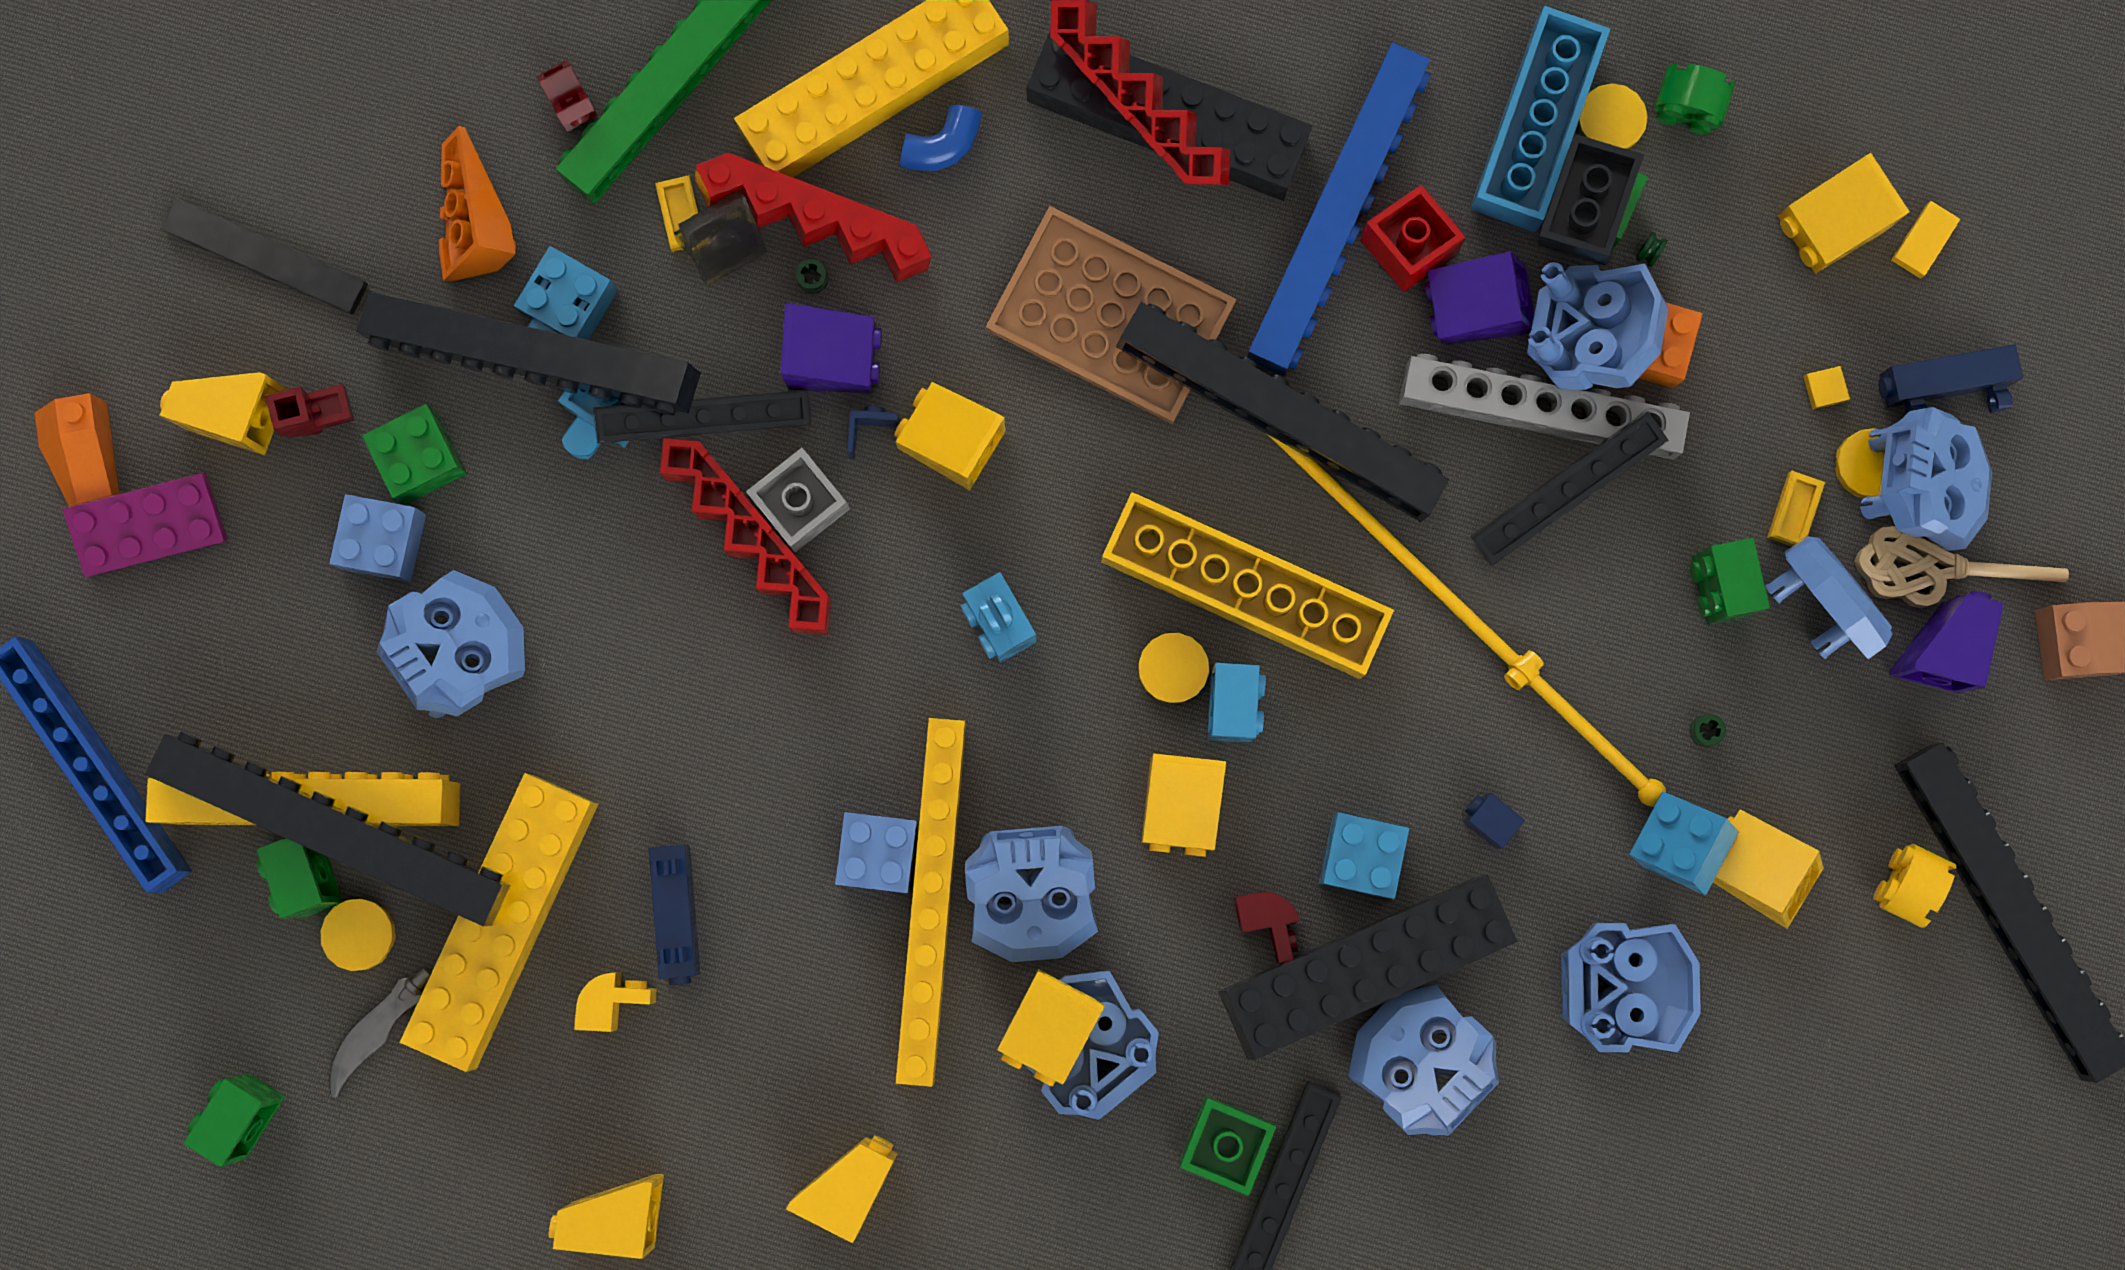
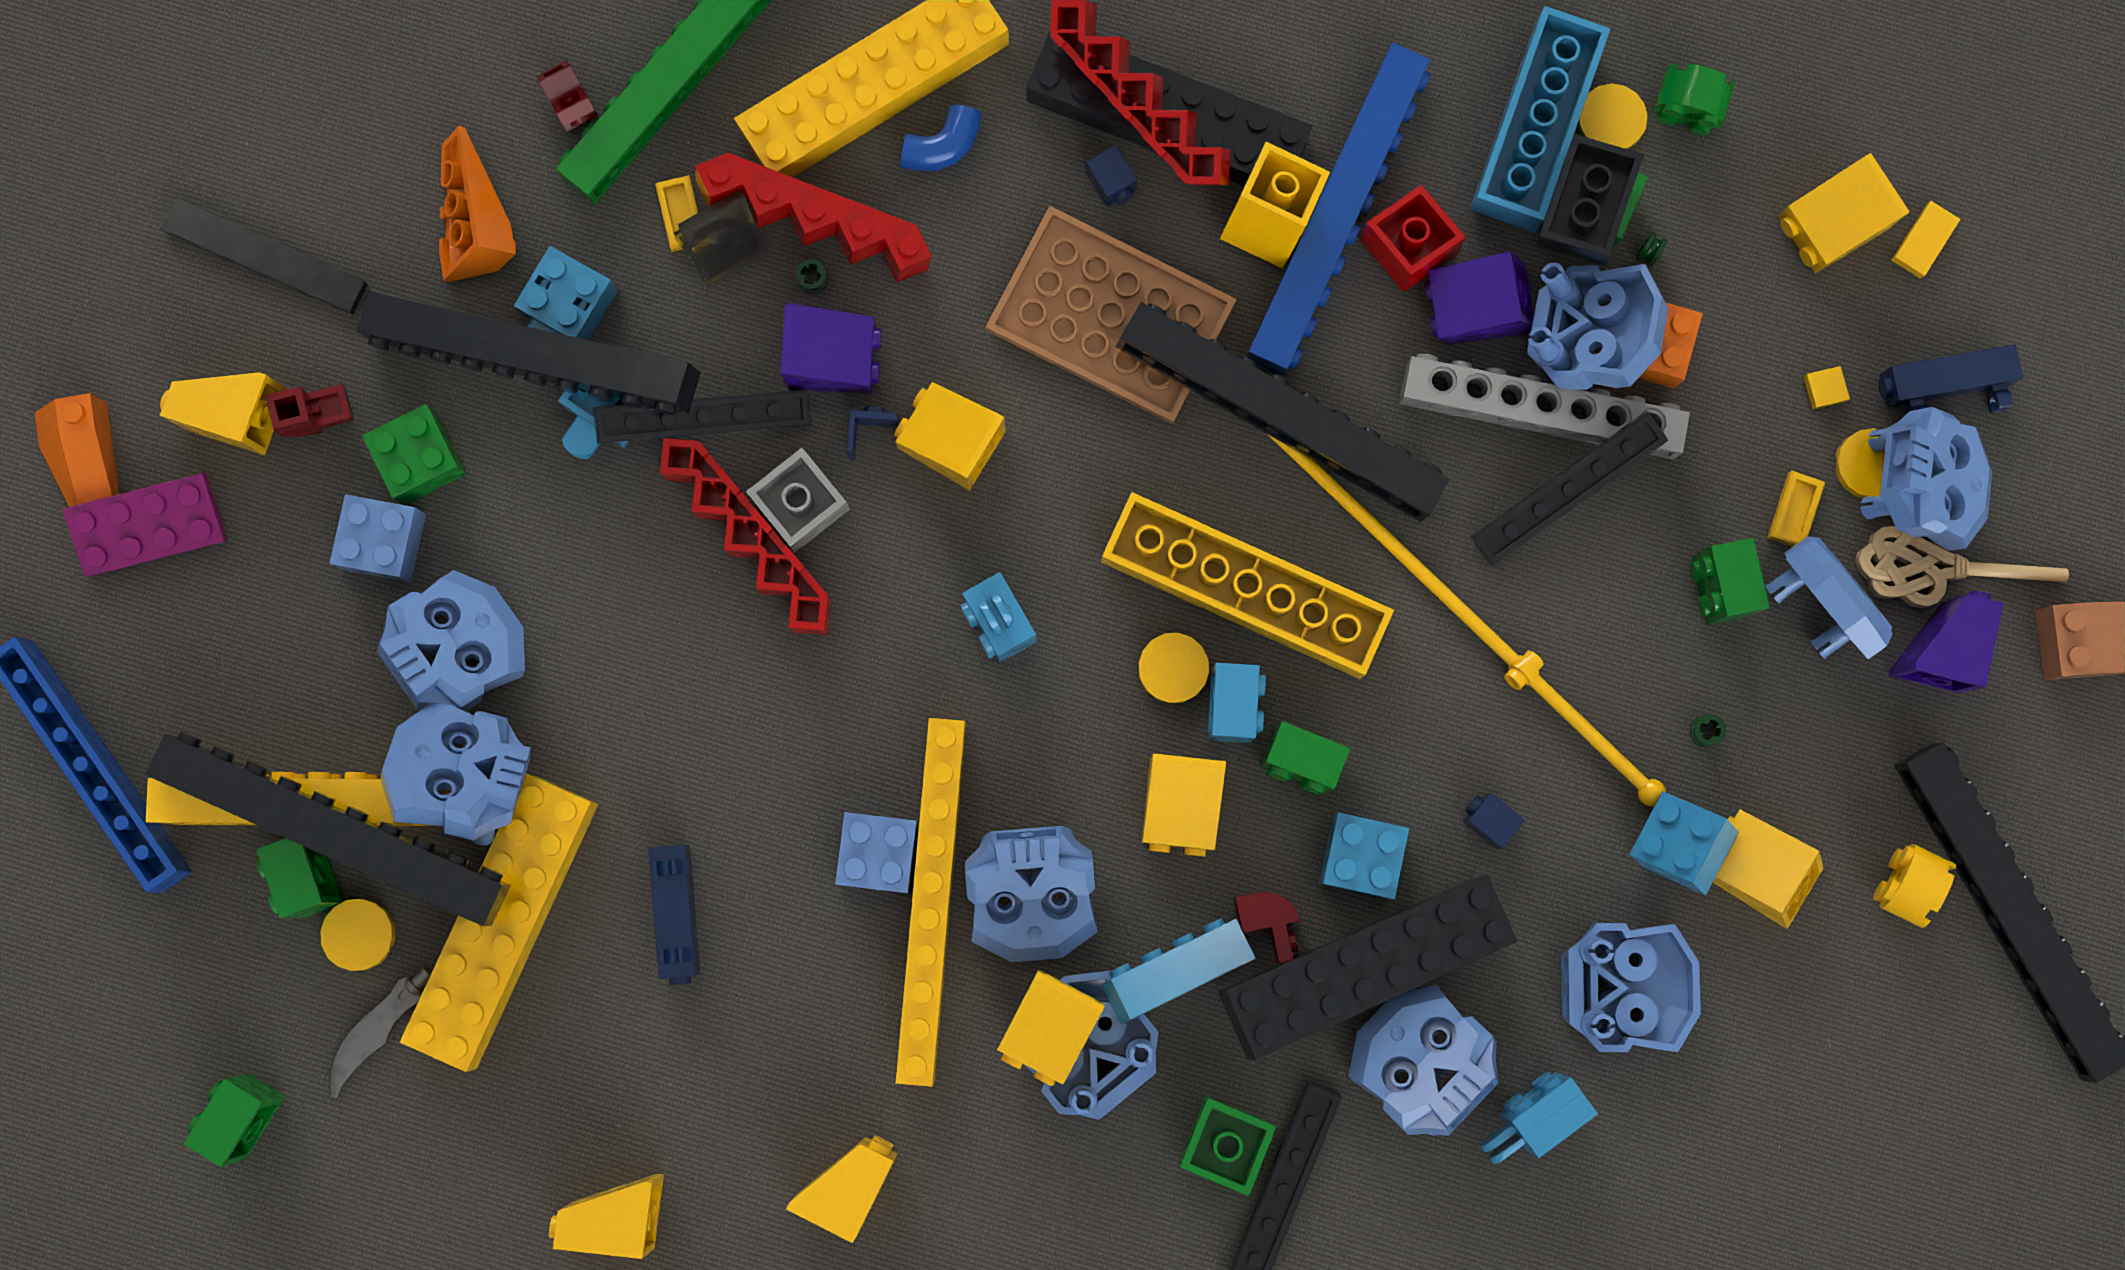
(426, 762): none -> medium blue brick
(600, 1000): yellow brick -> none
(1112, 176): none -> dark blue brick
(1178, 970): none -> dark azure brick
(1275, 205): none -> yellow slope
(1304, 758): none -> green brick
(1540, 1118): none -> dark azure brick

